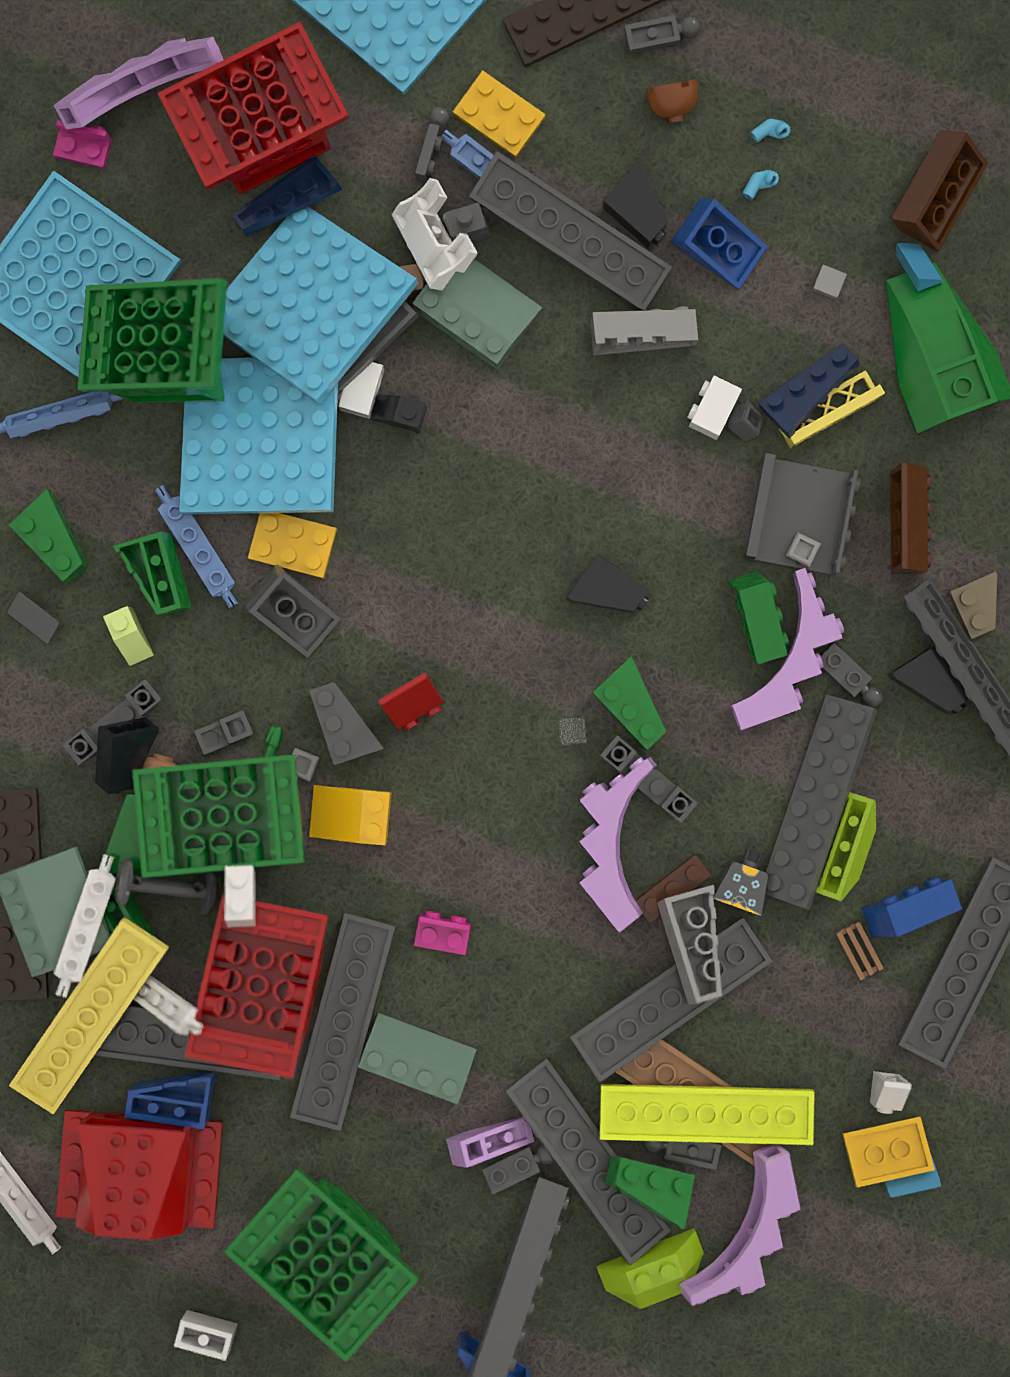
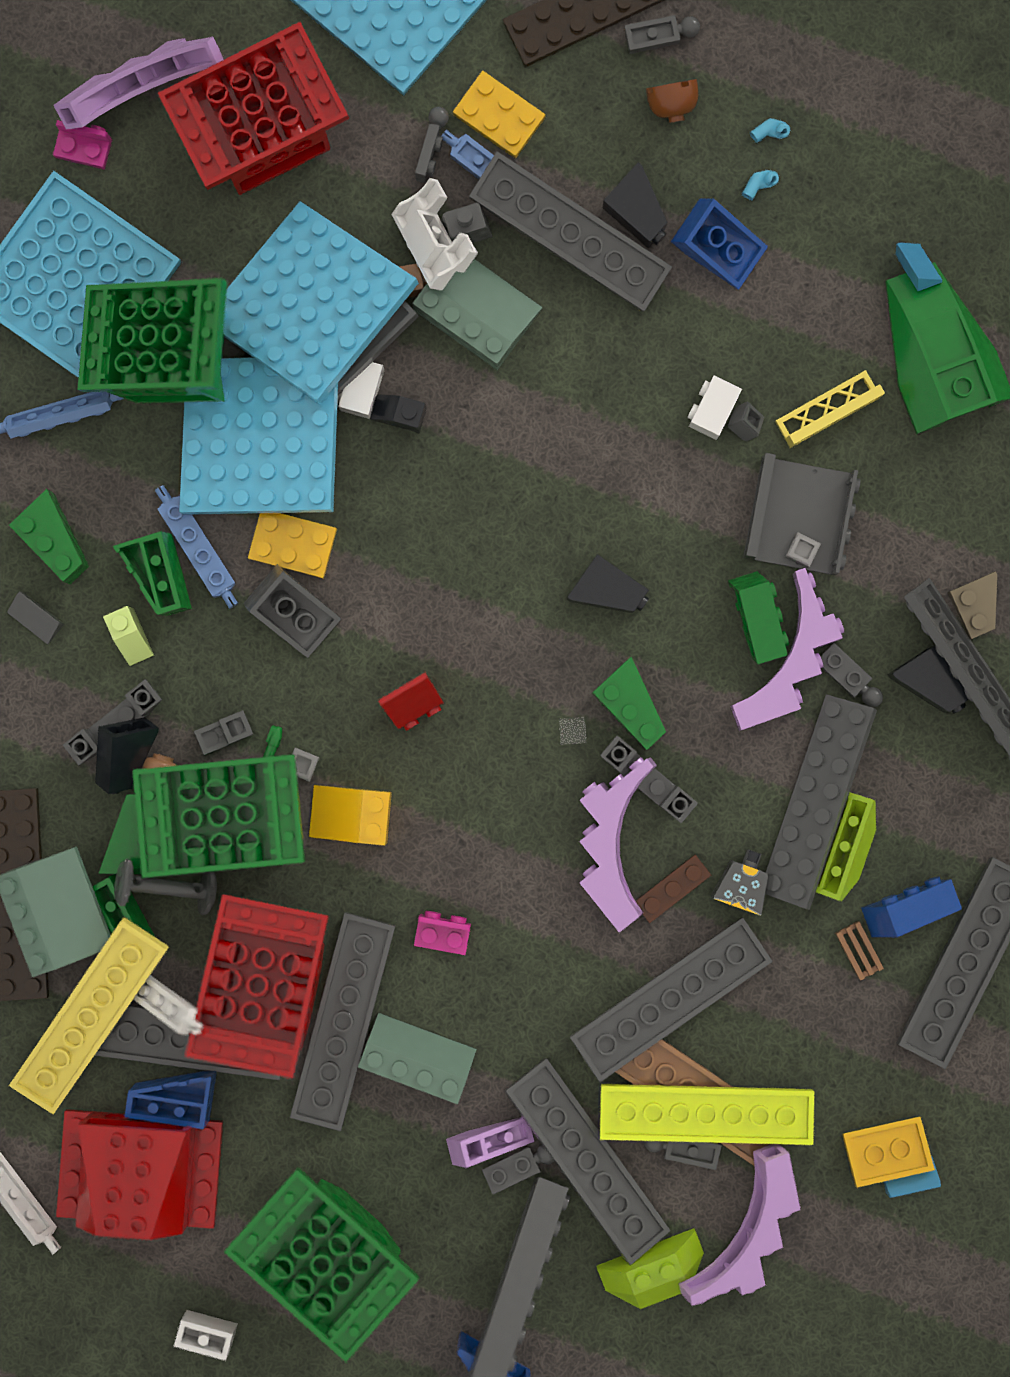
(84, 925): white plate -> none
(239, 896): white brick -> none
(290, 194): dark blue wing -> none
(342, 725): dark grey wedge -> none
(643, 330): light grey wedge -> none
(654, 1187): green wedge -> none
(694, 942): light grey wedge -> none
(800, 395): dark blue wing -> none
(829, 282): light grey tile -> none
(889, 1092): white slope -> none
(909, 519): reddish brown slope -> none
(940, 189): reddish brown slope -> none

